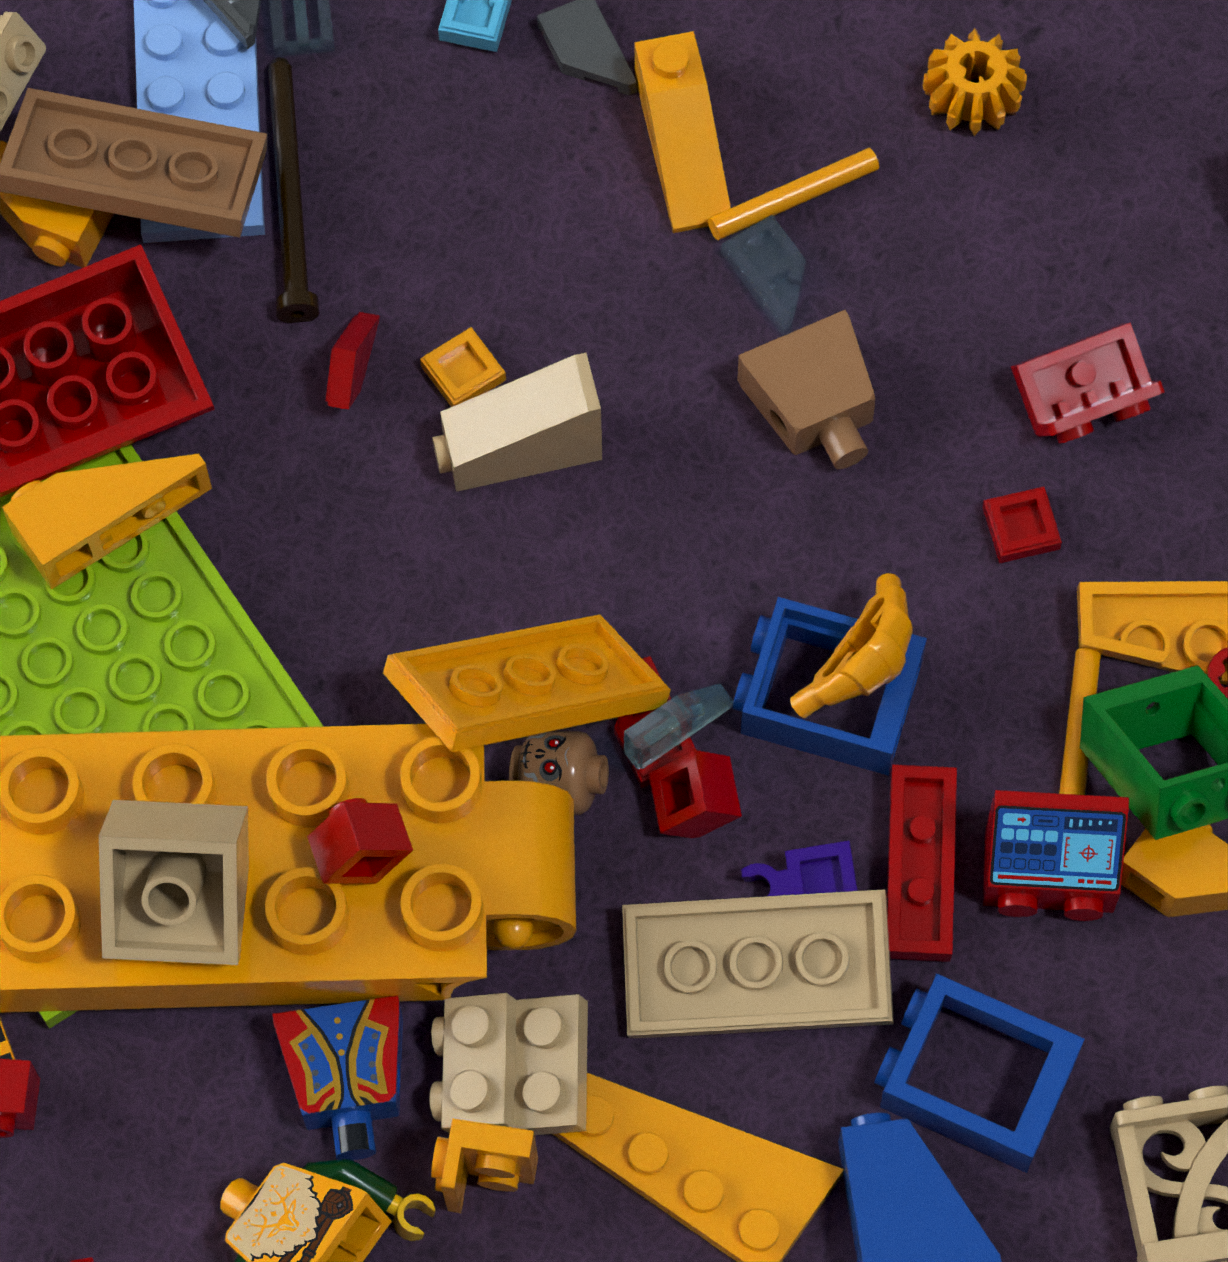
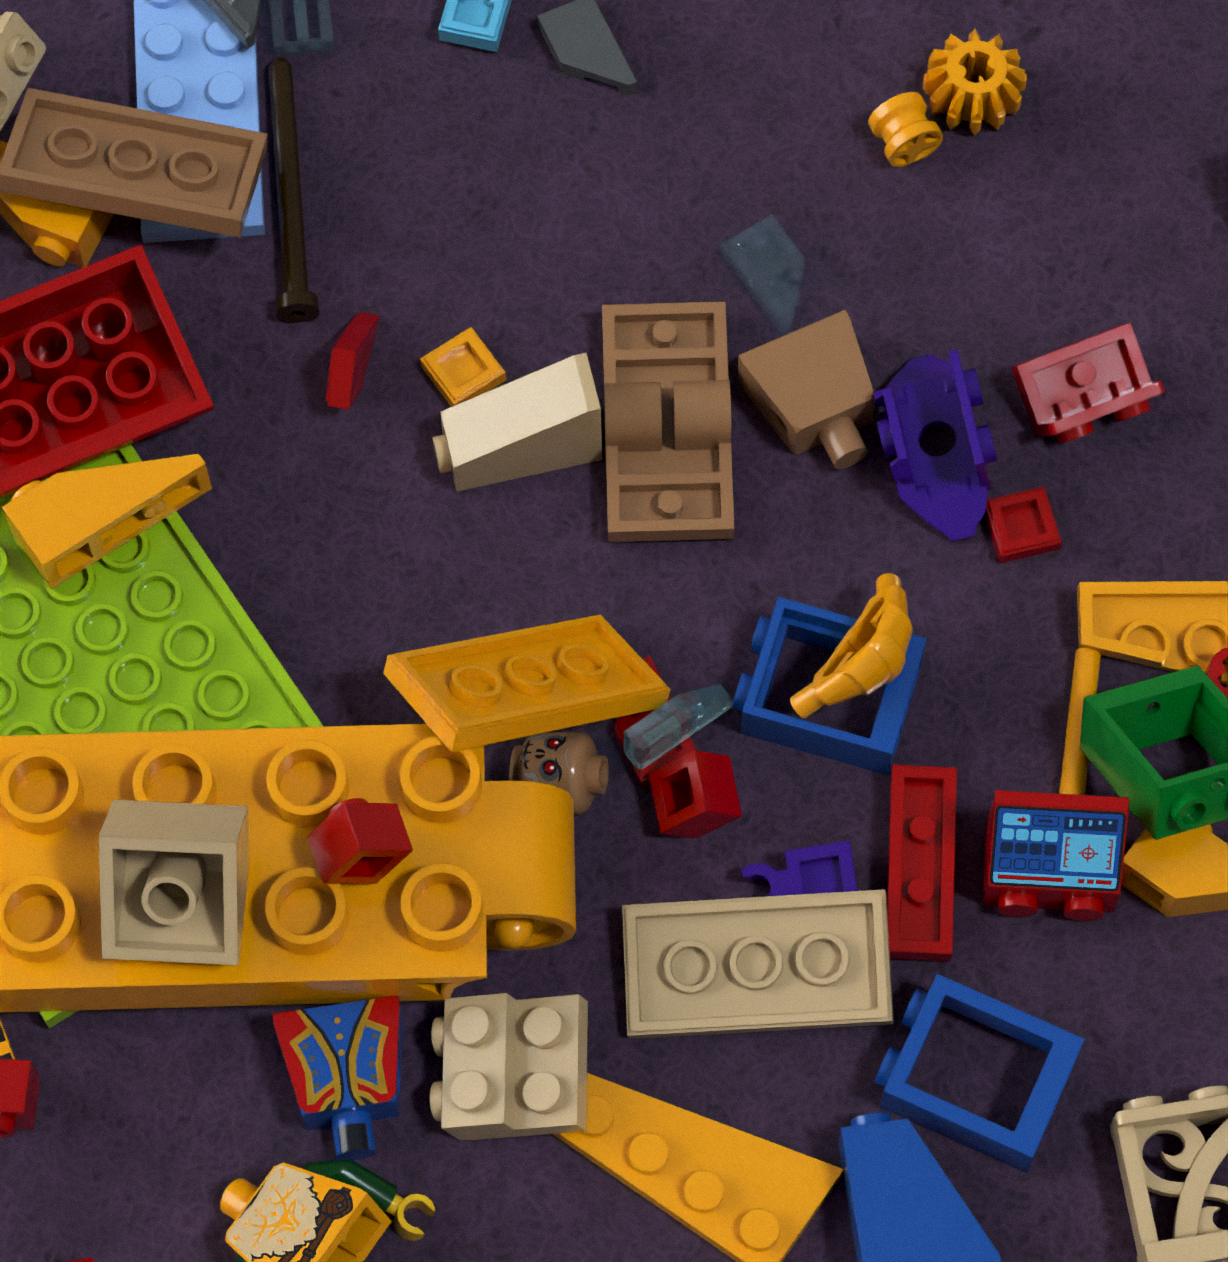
(493, 1152): light orange bracket -> none
(667, 422): none -> medium nougat plate
(681, 129): light orange slope -> none
(793, 193): light orange bar -> none
(905, 129): none -> light orange wheel
(946, 488): none -> dark purple piece

